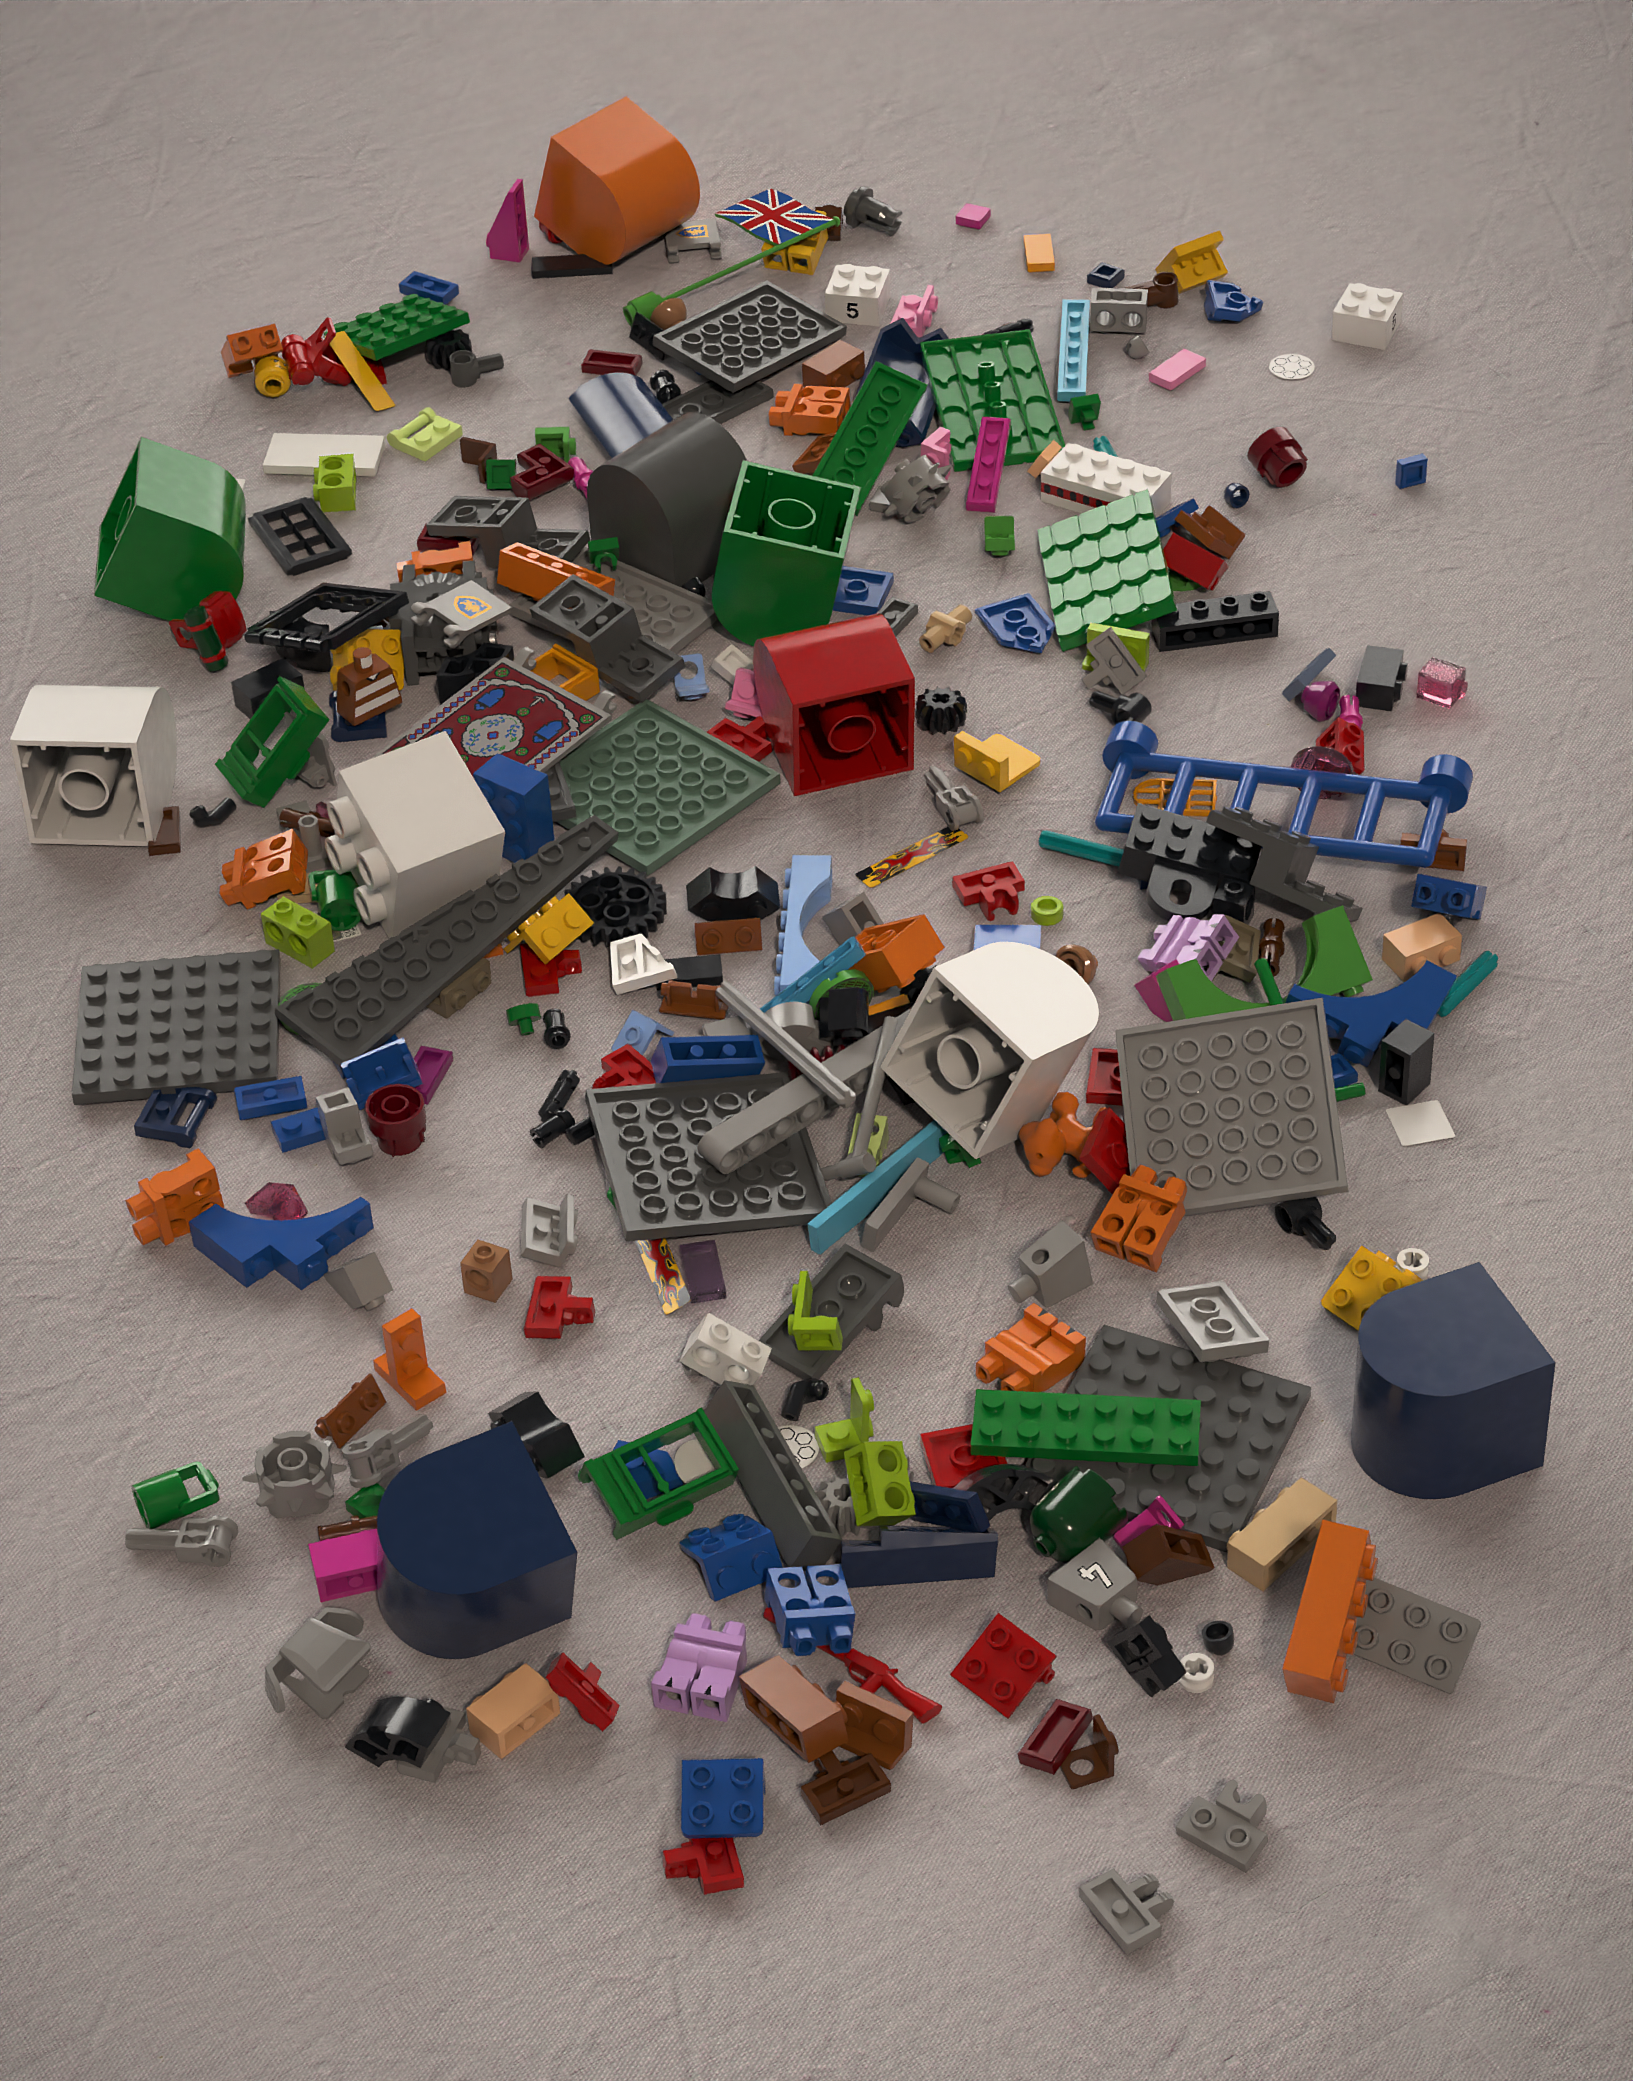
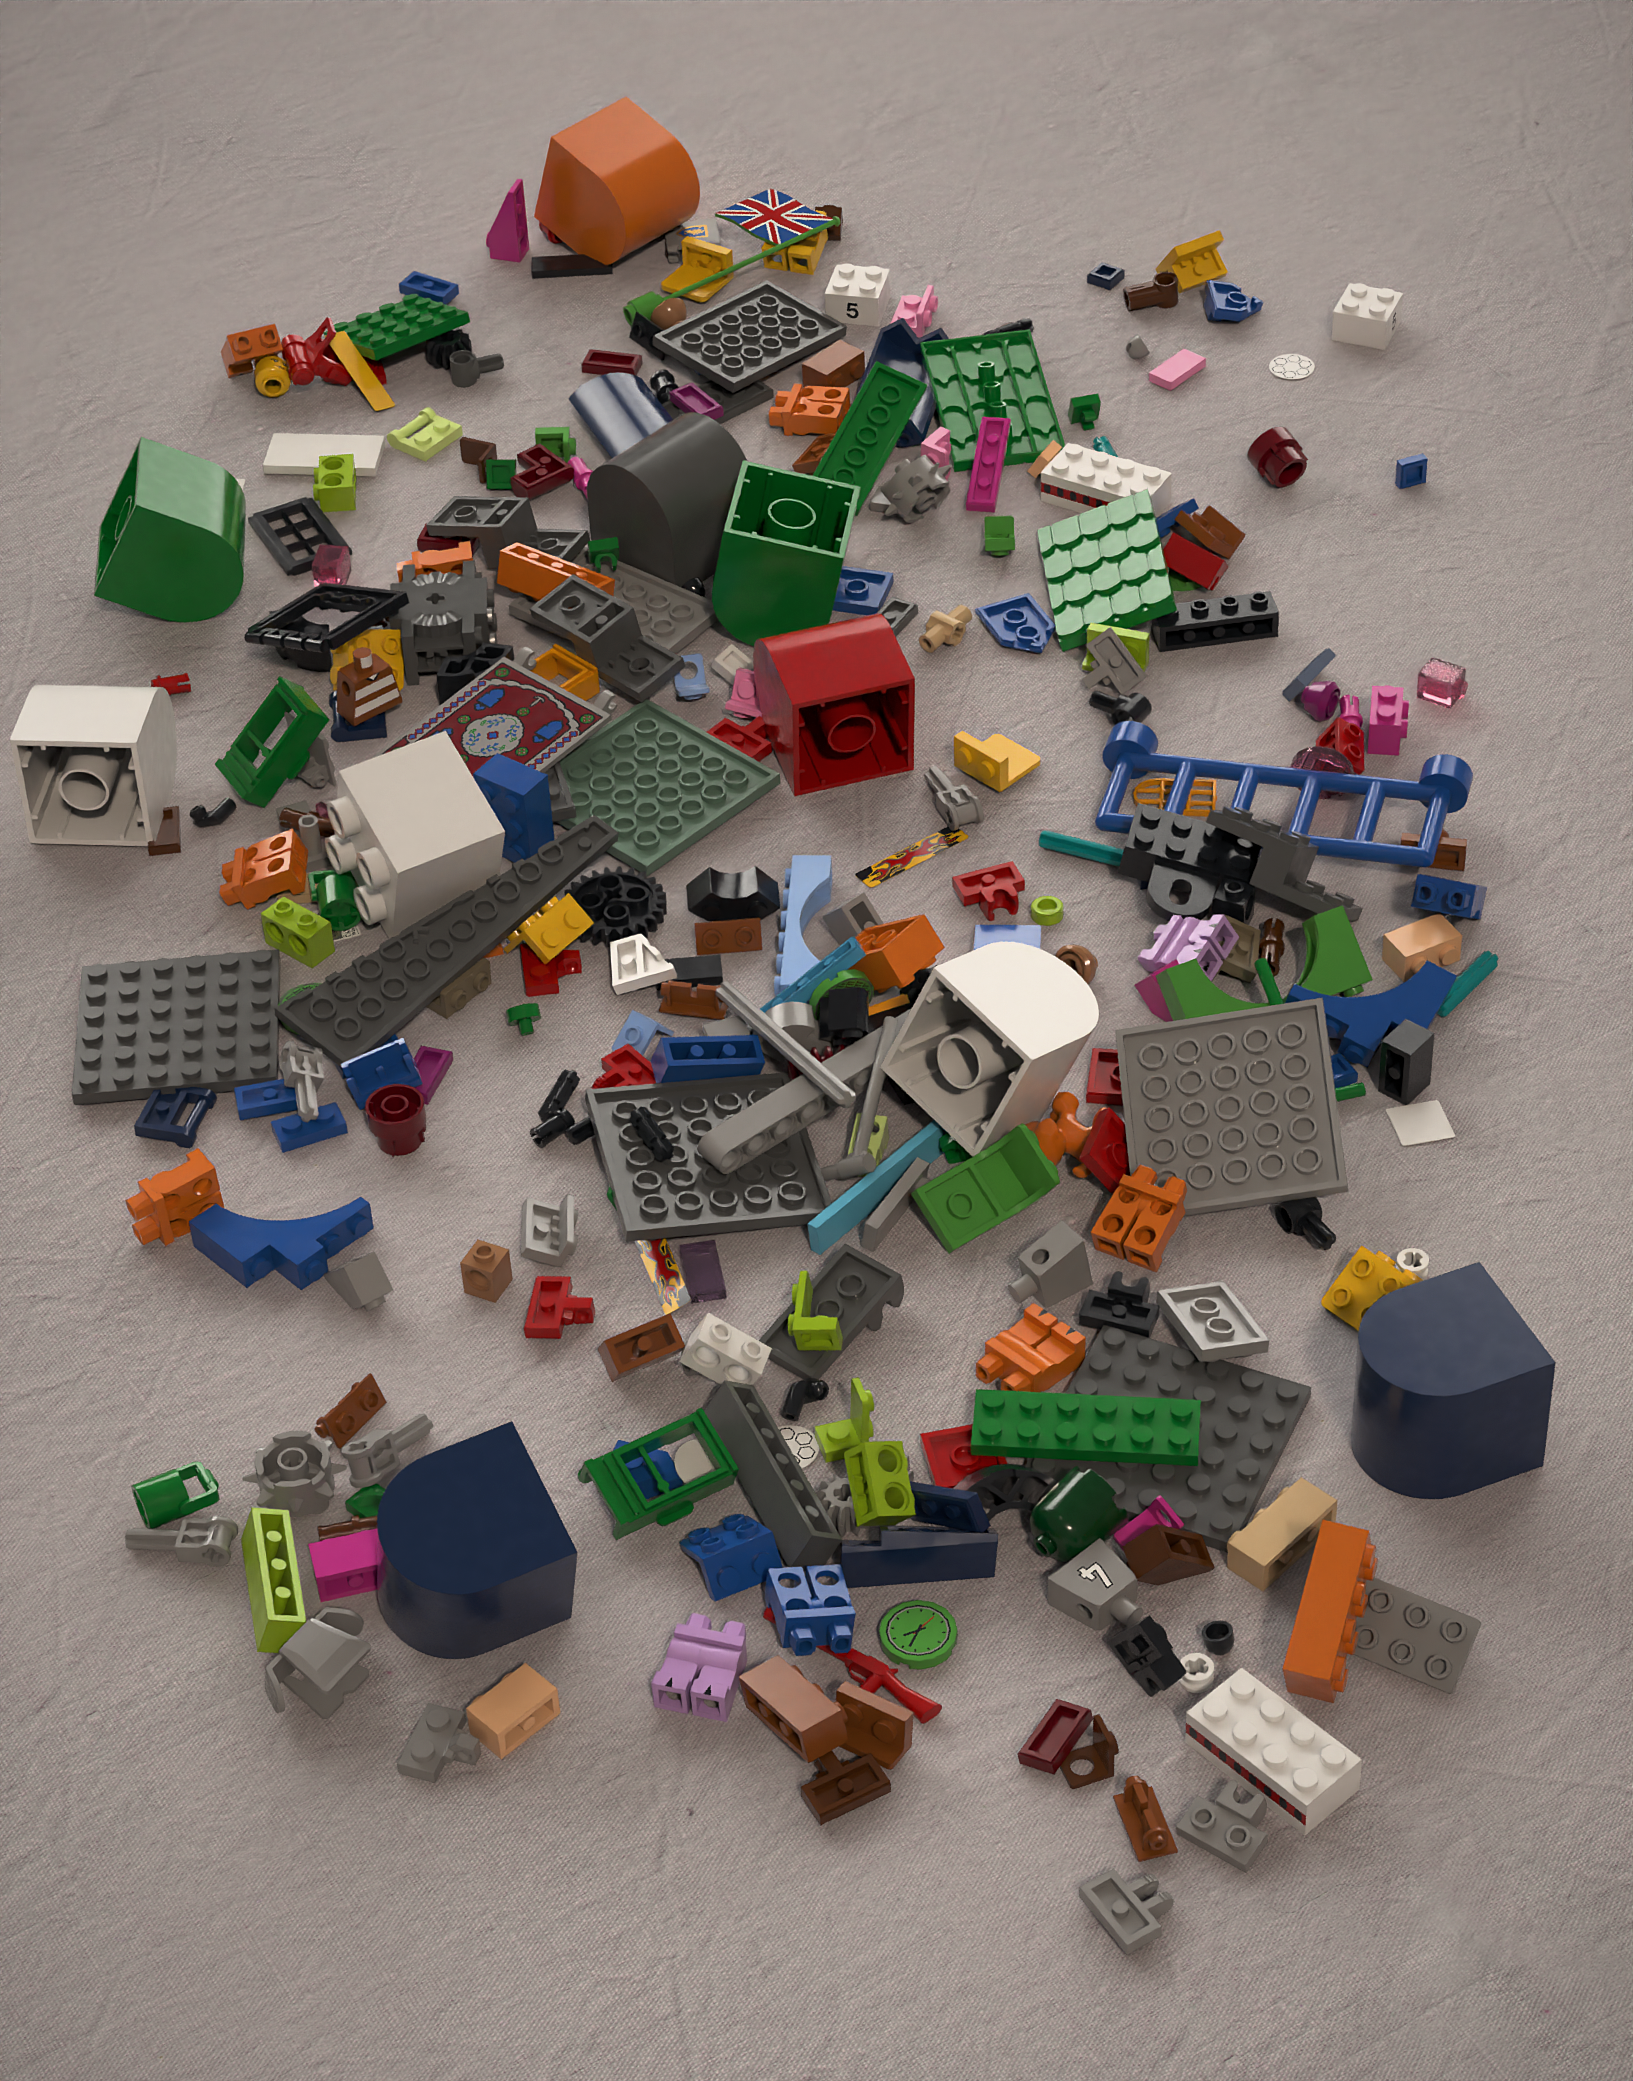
(171, 683): none -> red pin
(213, 628): red piece -> none
(254, 687): black brick -> none
(272, 1578): none -> lime brick
(278, 1201): clear pink bracket -> none
(303, 1072): none -> light grey connector
(331, 565): none -> clear pink brick
(343, 1127): light grey brick -> none
(399, 1731): black brick -> none
(405, 1361): orange bracket -> none
(464, 608): light grey flag -> none
(545, 1436): black brick -> none
(556, 1032): black pin -> none
(582, 1690): red hinge -> none
(641, 1347): none -> dark orange brick
(651, 1134): none -> black axle
(693, 399): none -> magenta tile
(699, 262): none -> yellow bracket
(709, 1859): red hinge -> none
(723, 1798): blue bracket -> none
(865, 209): dark grey piece -> none
(918, 1634): none -> bright green tile
(941, 710): black gear -> none
(973, 216): tile -> none
(987, 1188): none -> bright green bracket
(1004, 1666): red hinge -> none
(1039, 253): light orange tile -> none
(1073, 349): medium azure plate -> none
(1118, 304): light grey brick -> none
(1121, 1307): none -> black plate
(1144, 1820): none -> dark orange hinge
(1236, 499): dark blue hinge -> none
(1273, 1751): none -> white brick
(1381, 678): brick -> none
(1387, 720): none -> dark pink brick

